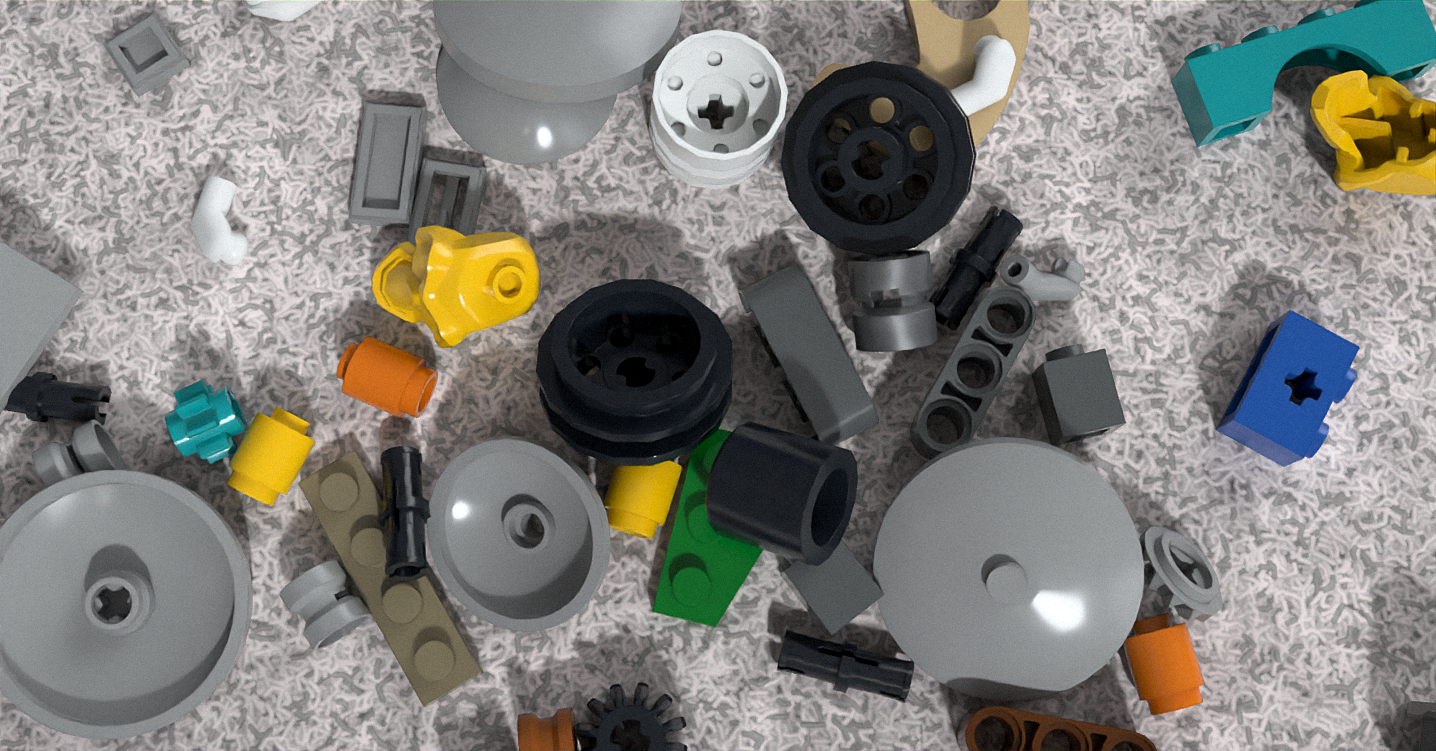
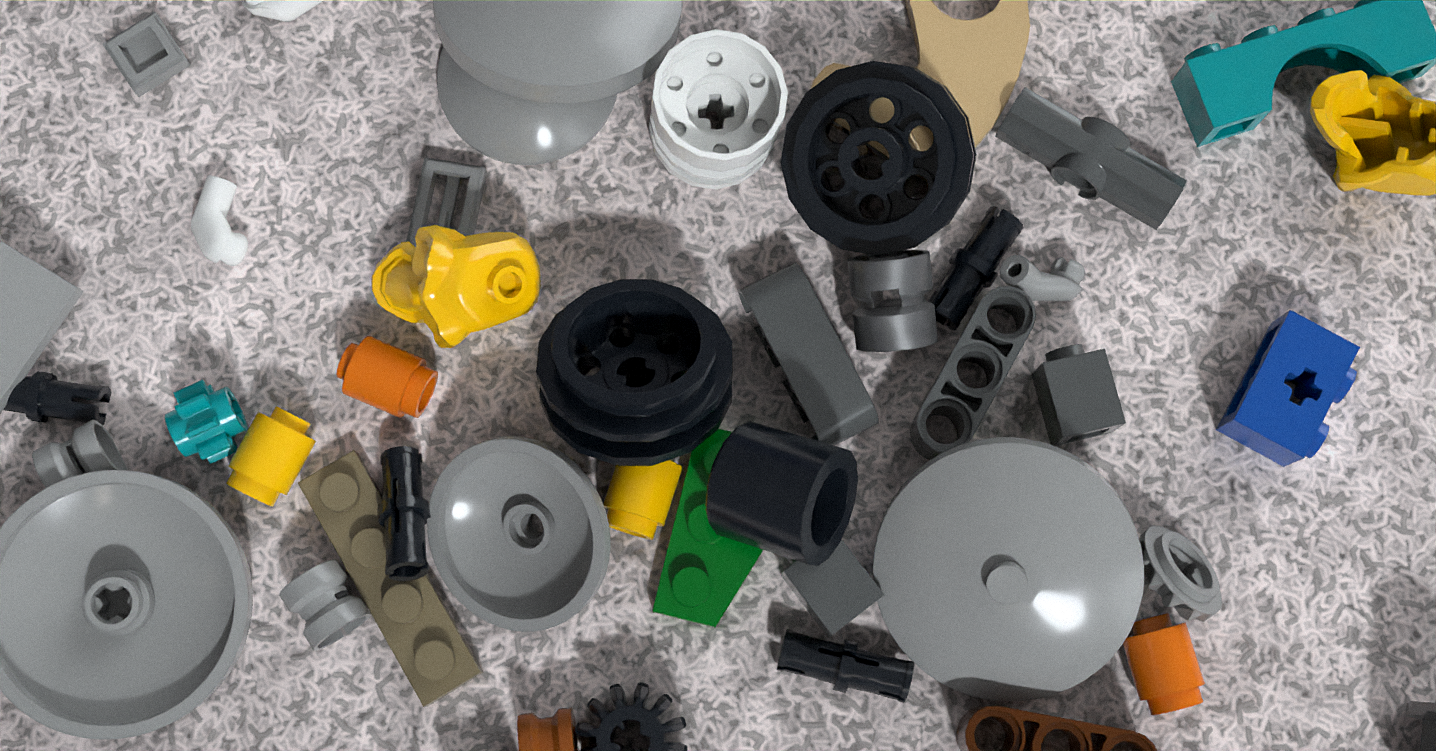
(388, 164): light grey tile -> none
(991, 76): white arm -> none
(1091, 158): none -> dark grey piece

